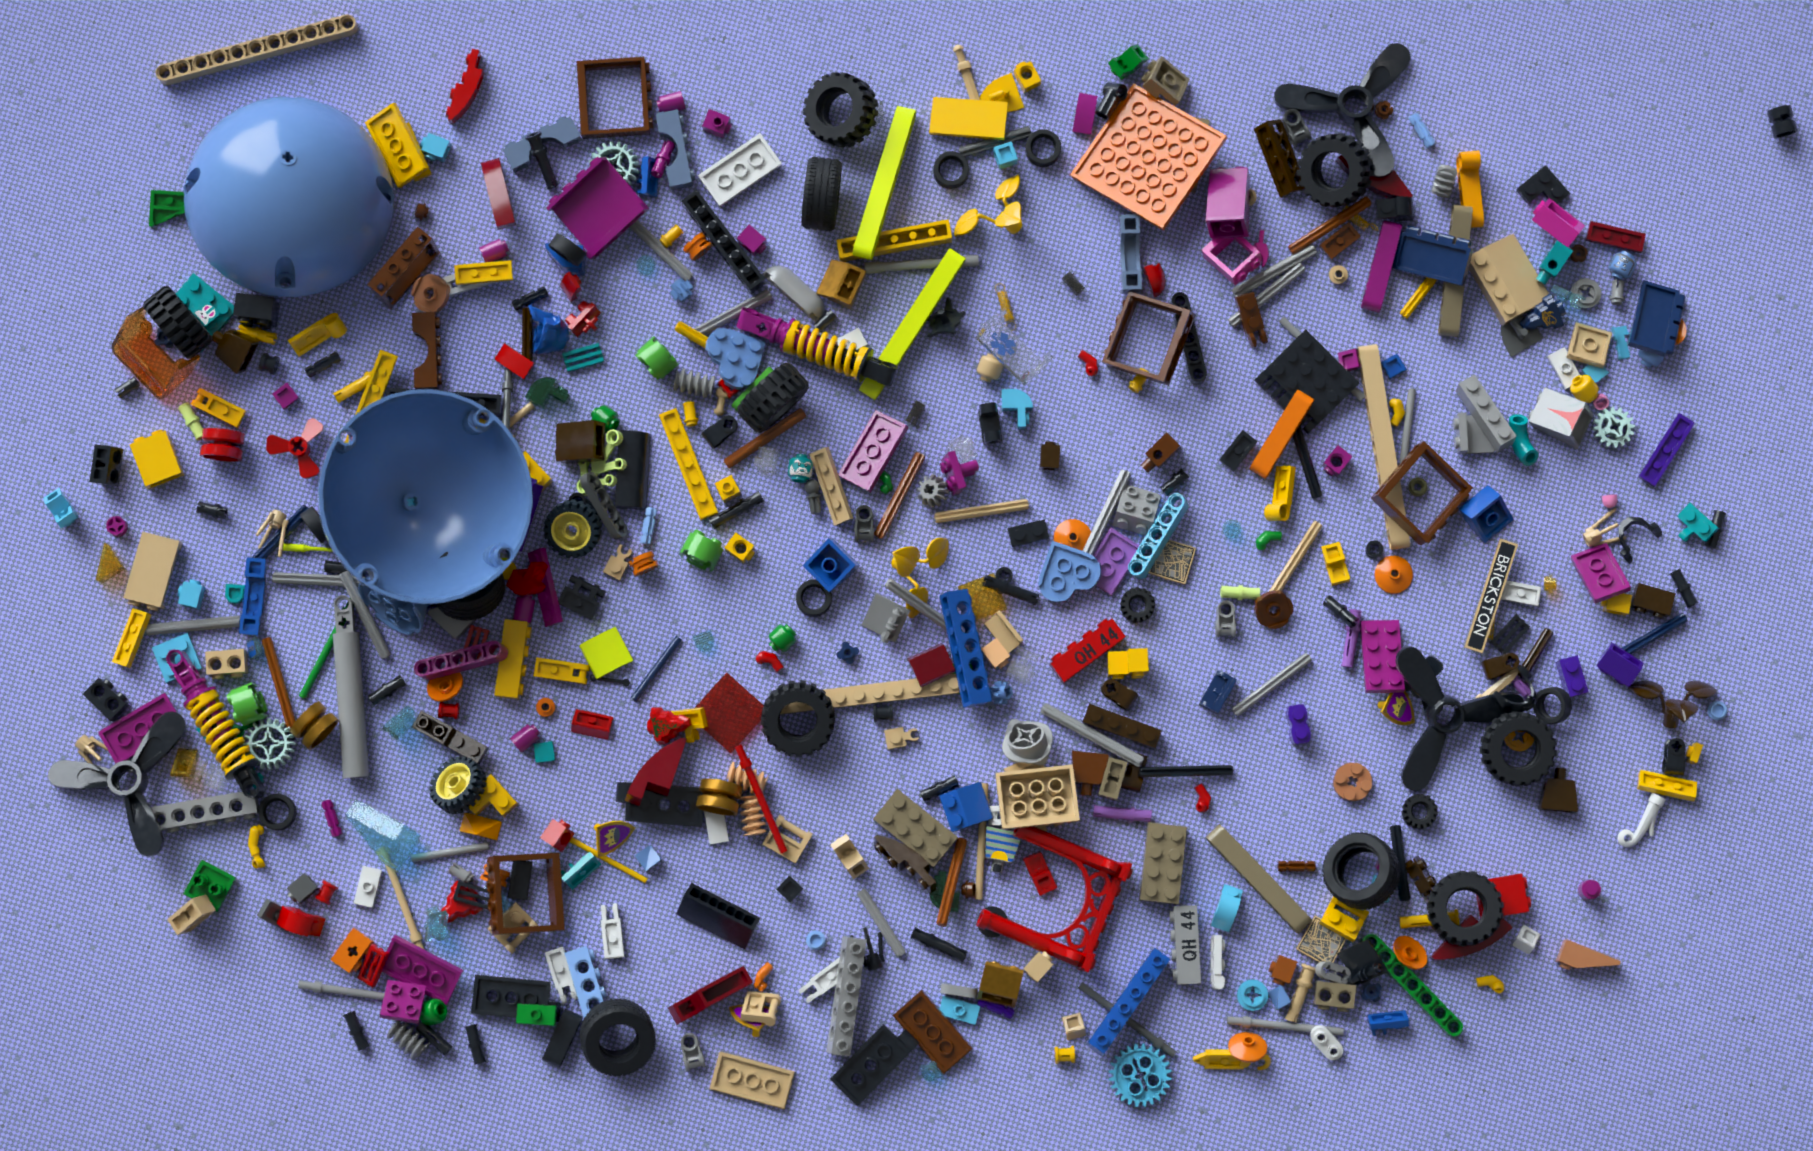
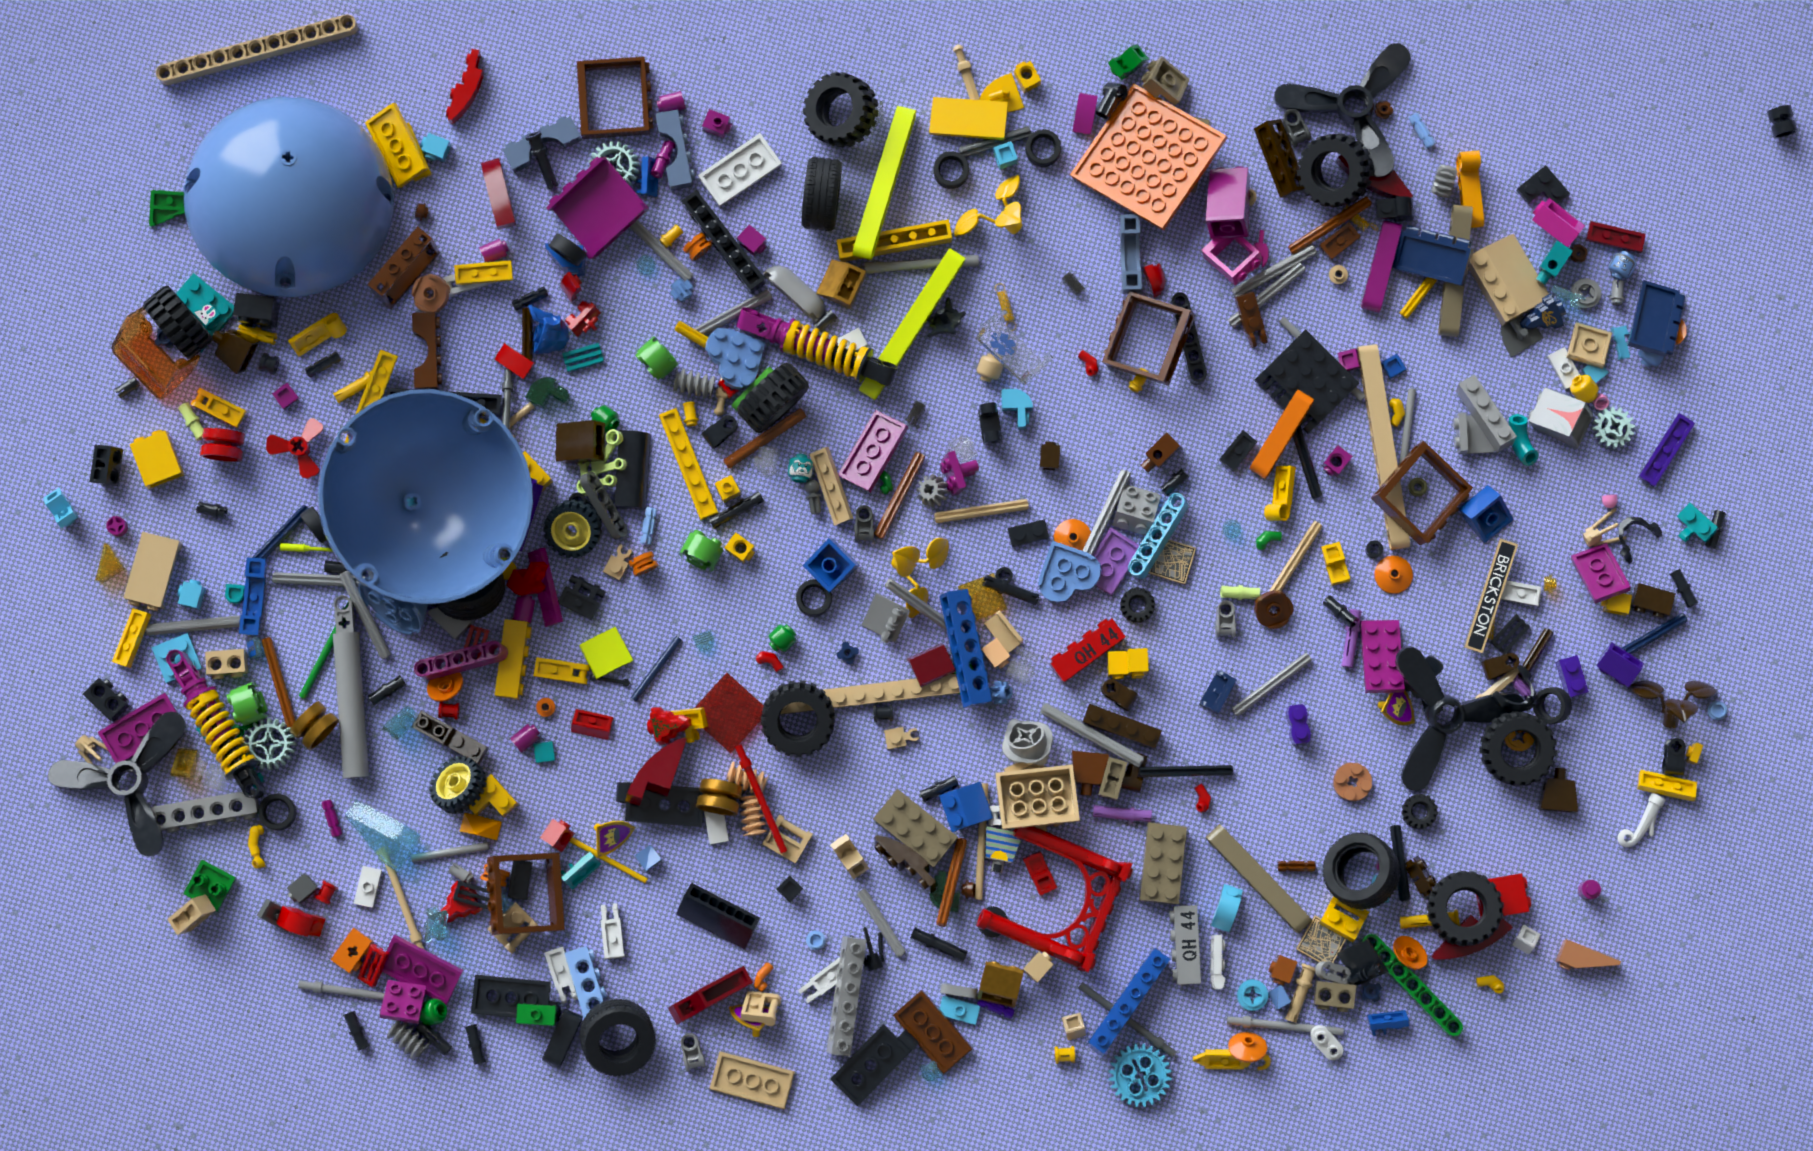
(275, 520): tan plant -> none

